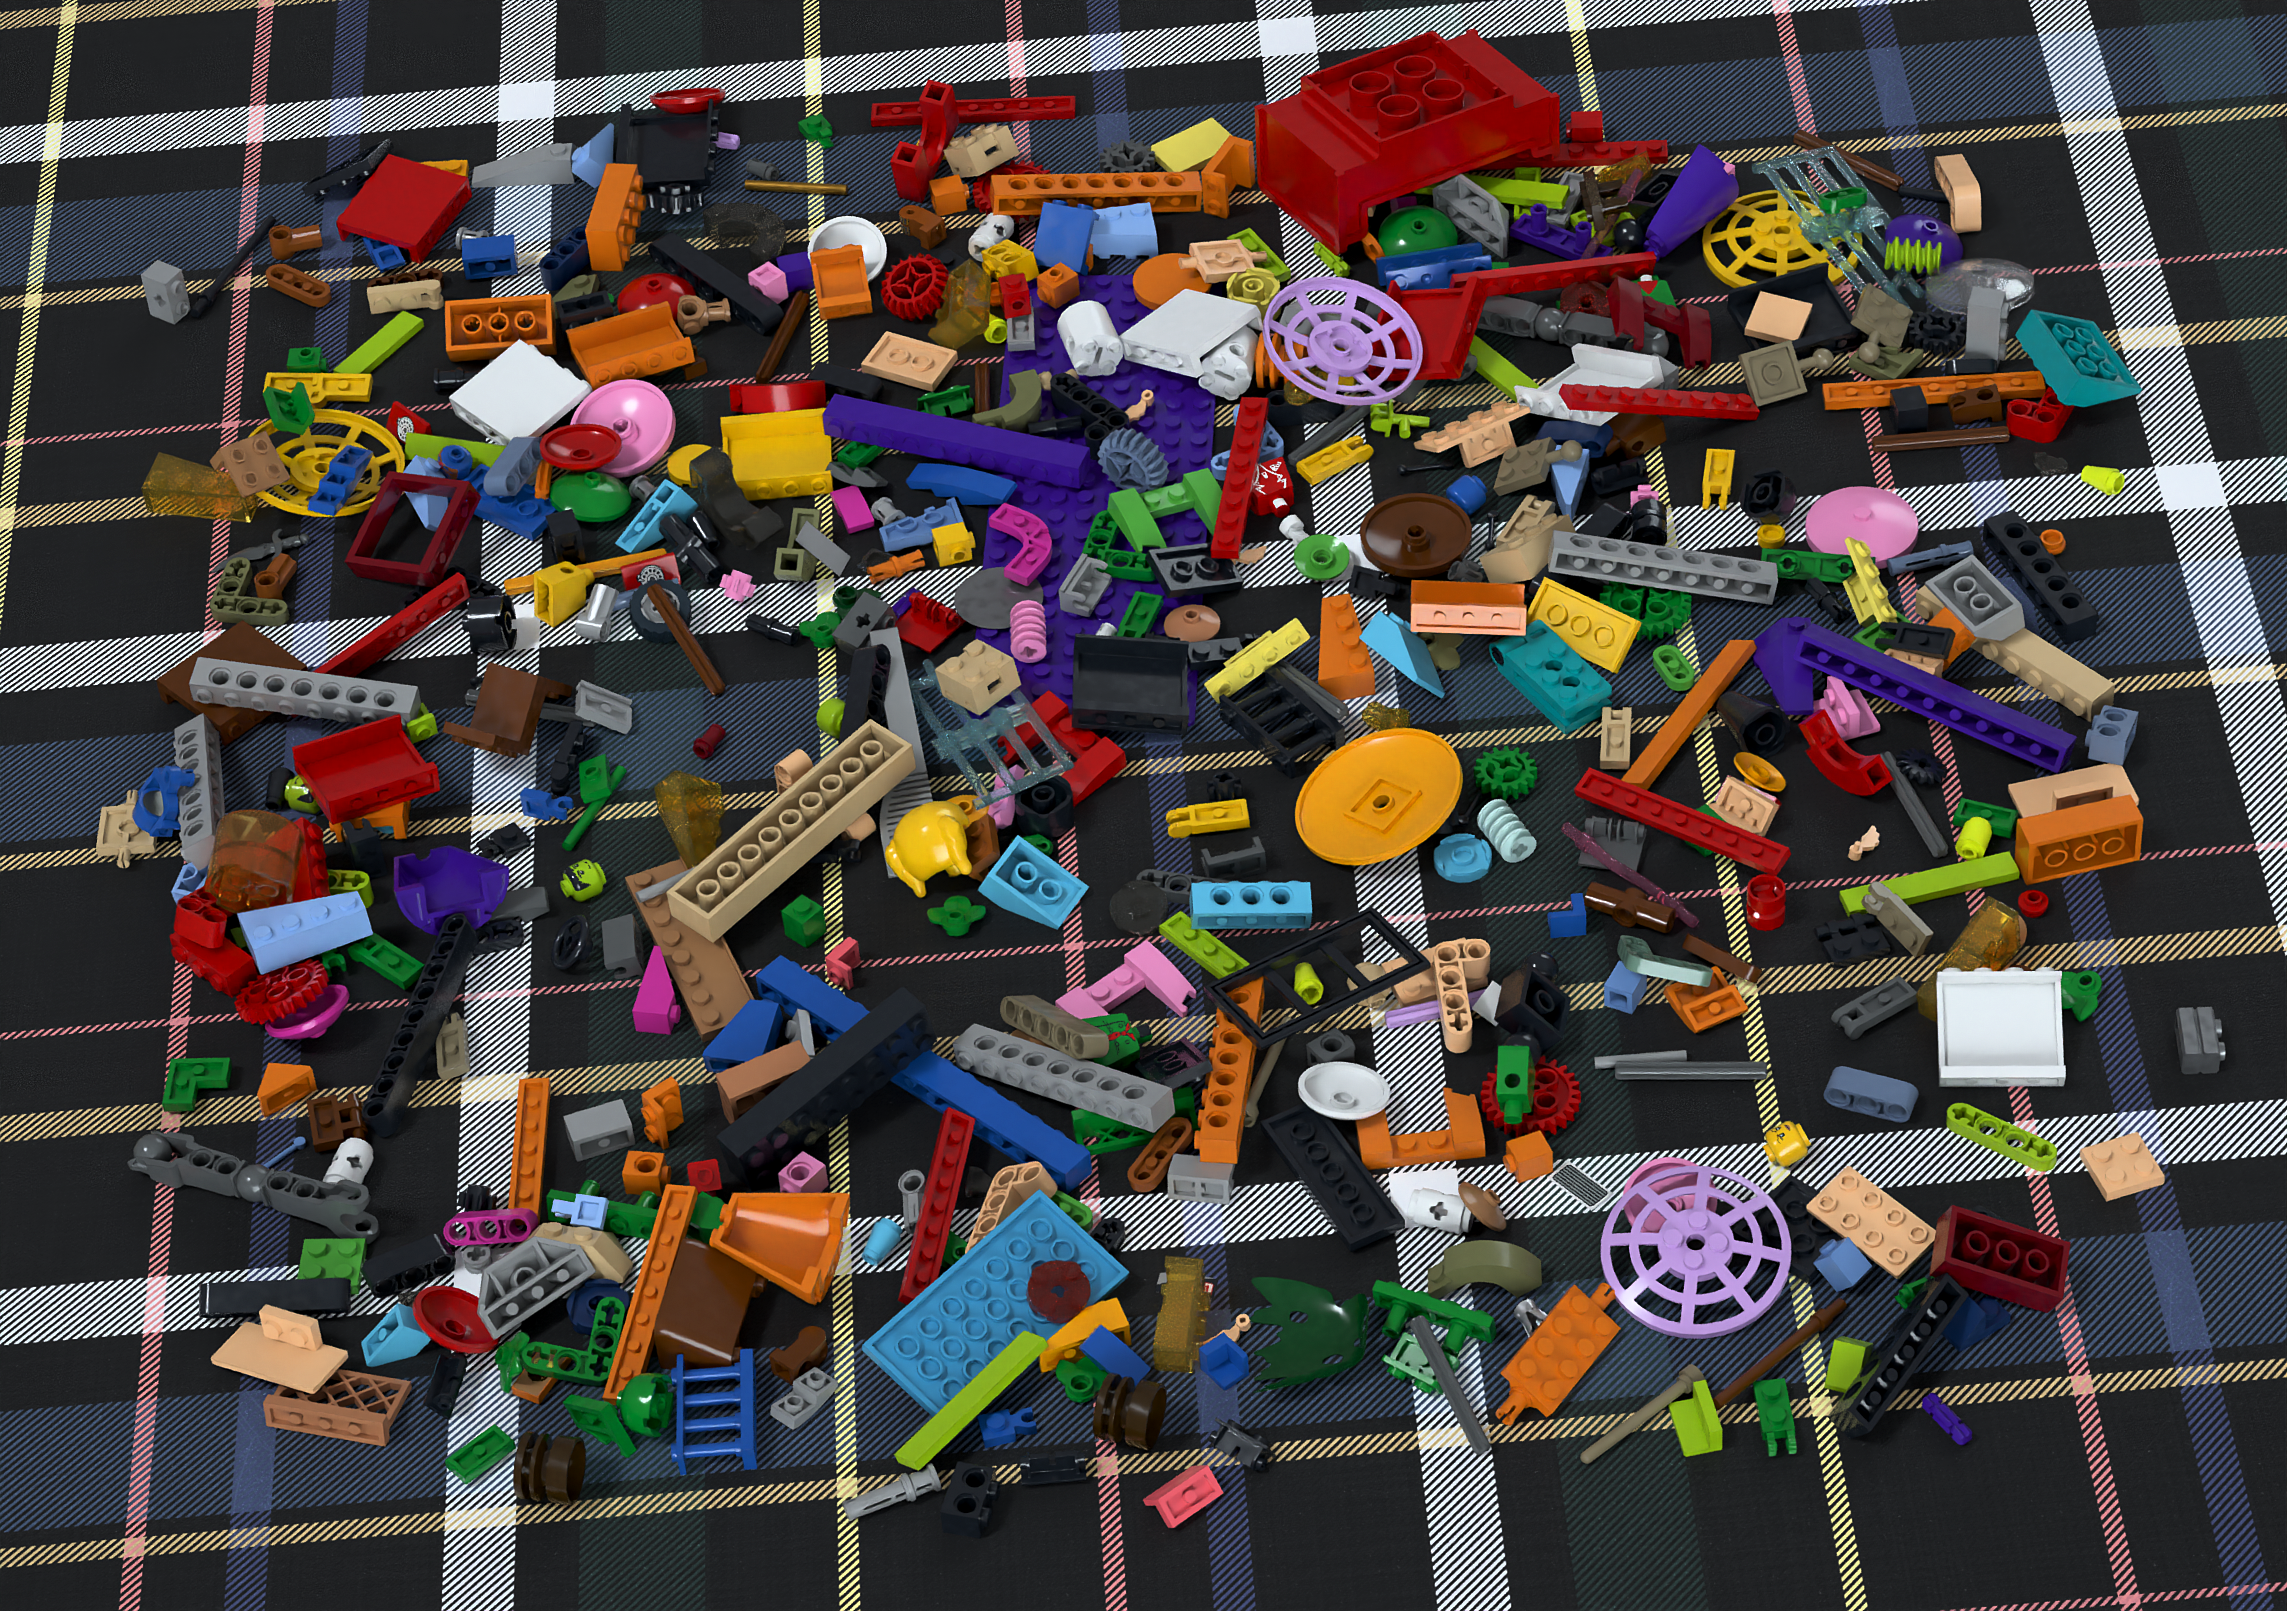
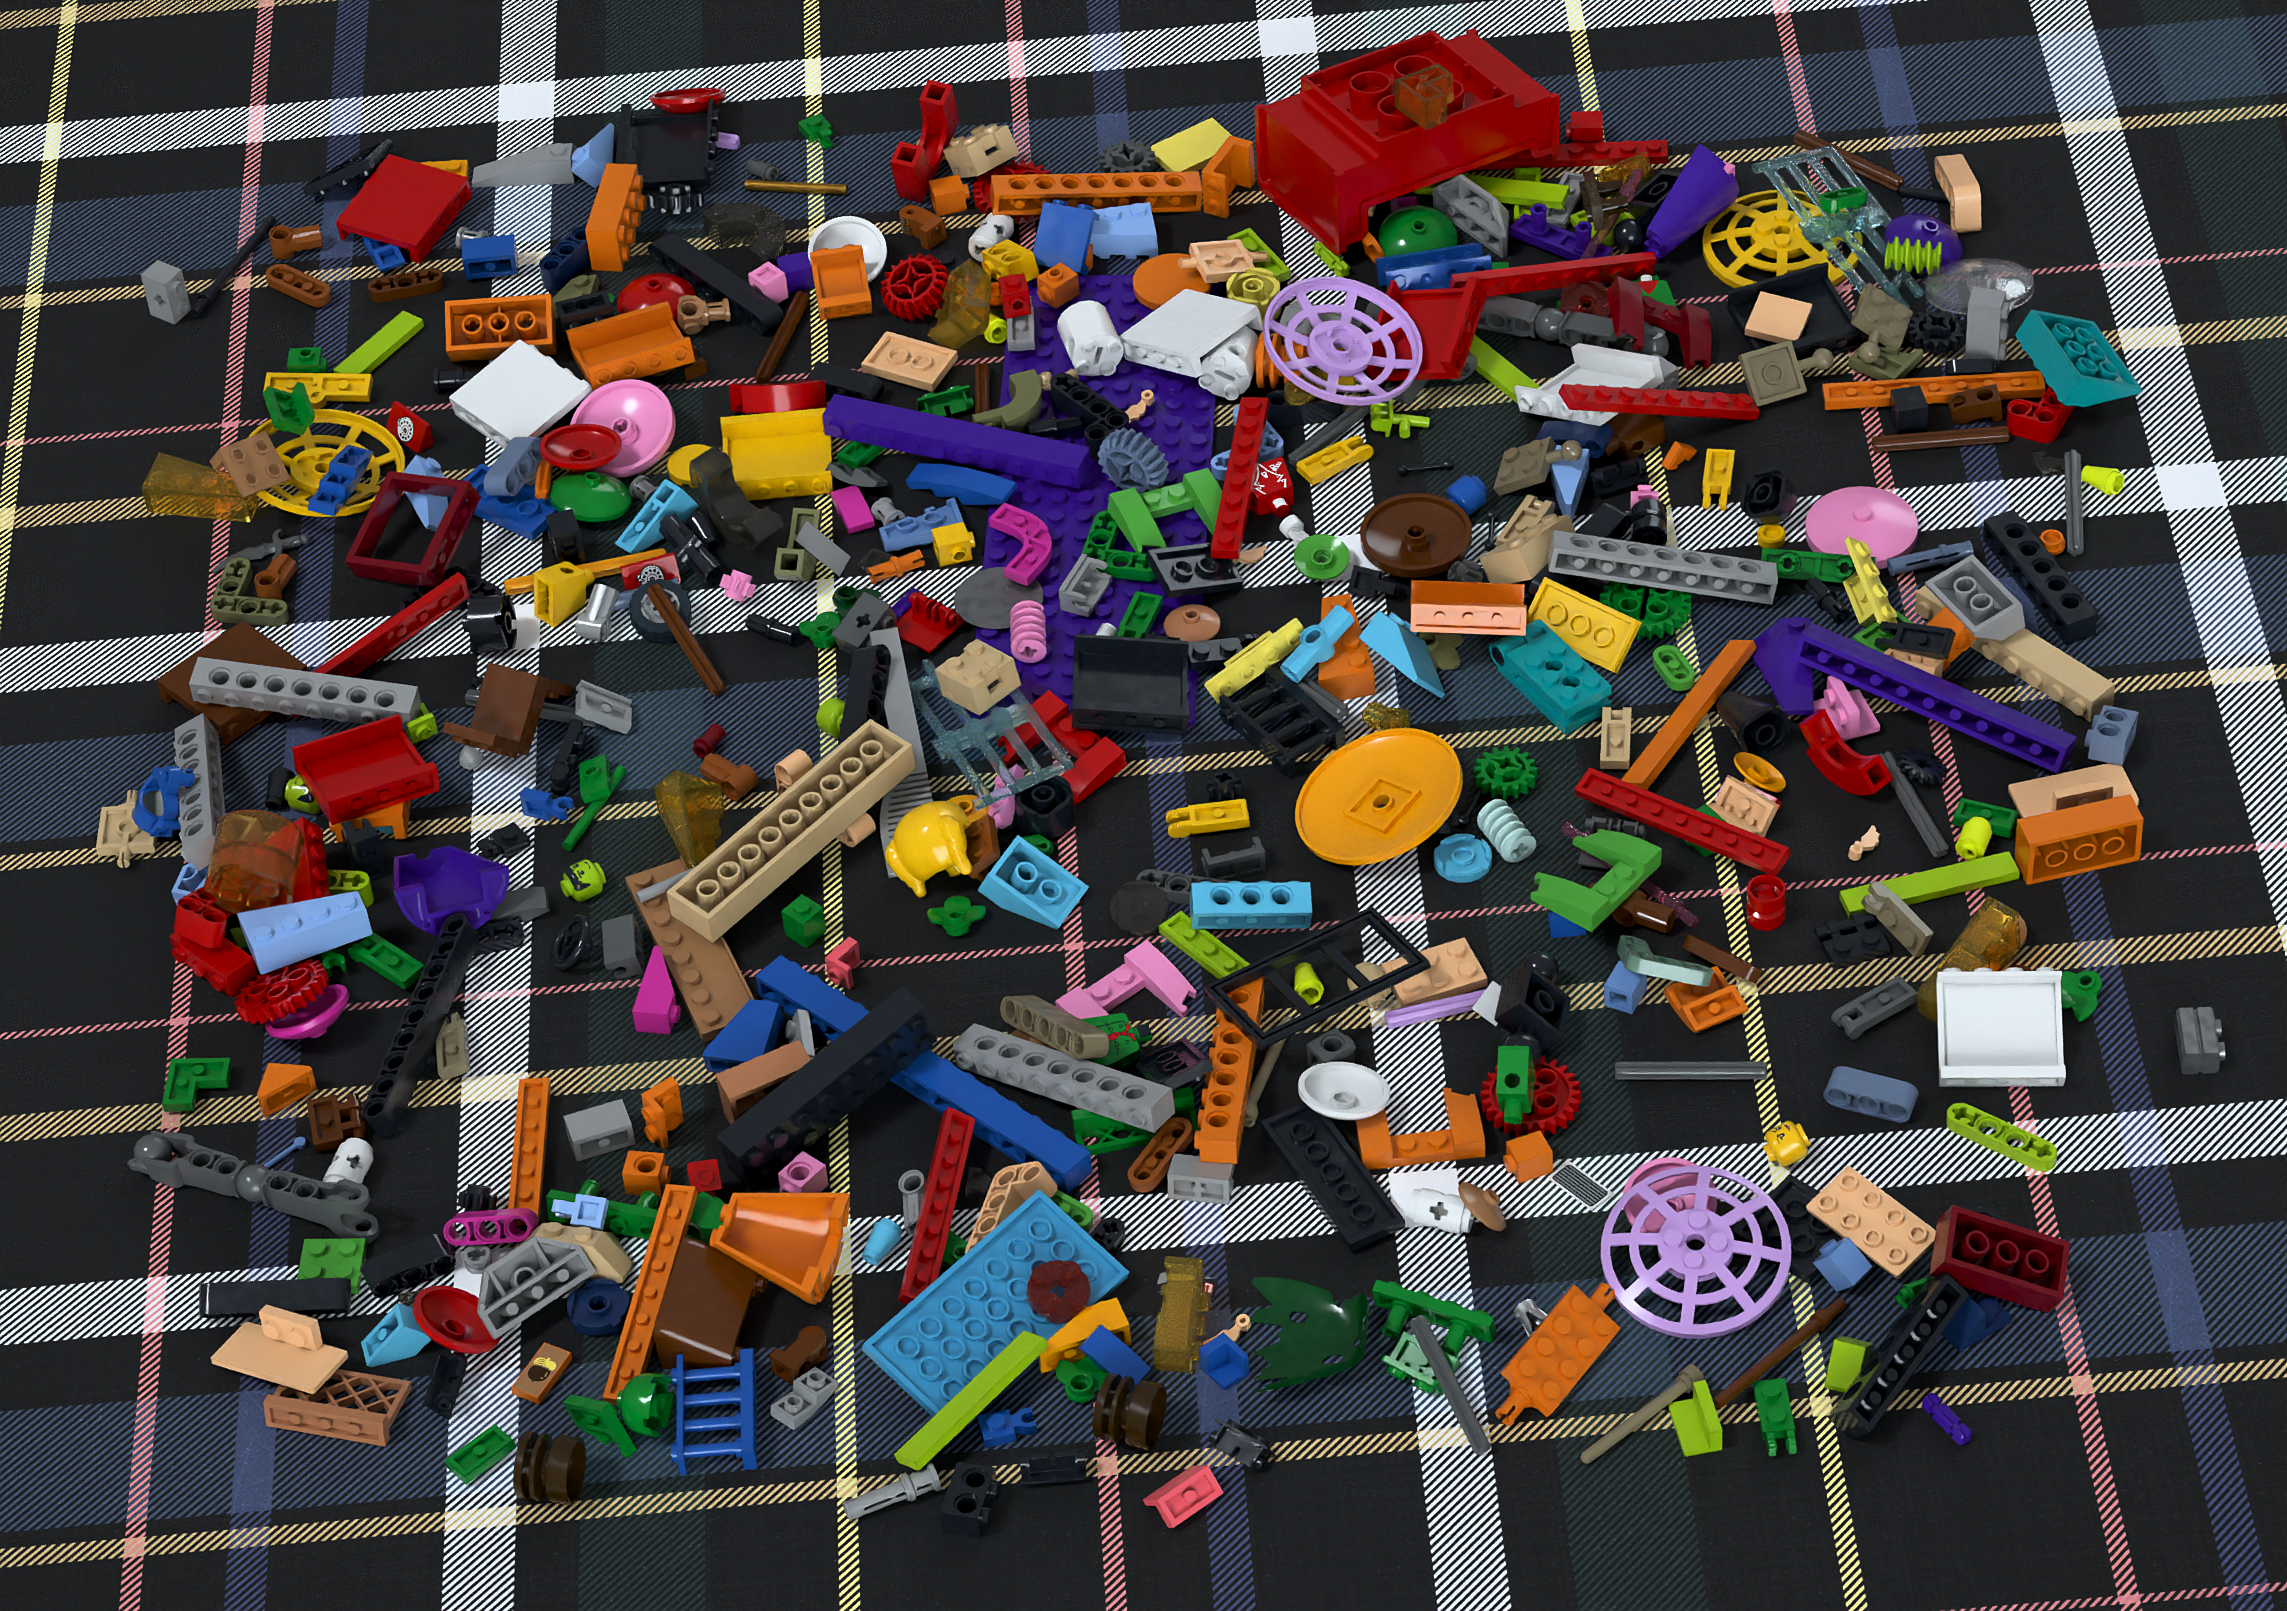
(405, 296): tan plate -> none
(430, 446): lime tile -> none
(455, 462): blue head -> none
(470, 757): none -> light grey hinge
(509, 1359): green plate -> none
(584, 1360): green beam -> none
(733, 780): none -> dark orange piece
(839, 848): black plate -> none
(980, 110): red tile -> none
(1317, 643): none -> medium azure piece
(1425, 95): none -> clear orange brick
(1451, 967): light nougat beam -> none
(1478, 437): light nougat bracket -> none
(1485, 1262): olive arch -> none
(1609, 1061): light grey bar -> none
(1632, 862): none -> bright green wedge
(1678, 454): none -> orange tile
(2033, 903): red plate -> none
(2073, 503): none -> dark grey axle
(2122, 1166): light nougat plate -> none

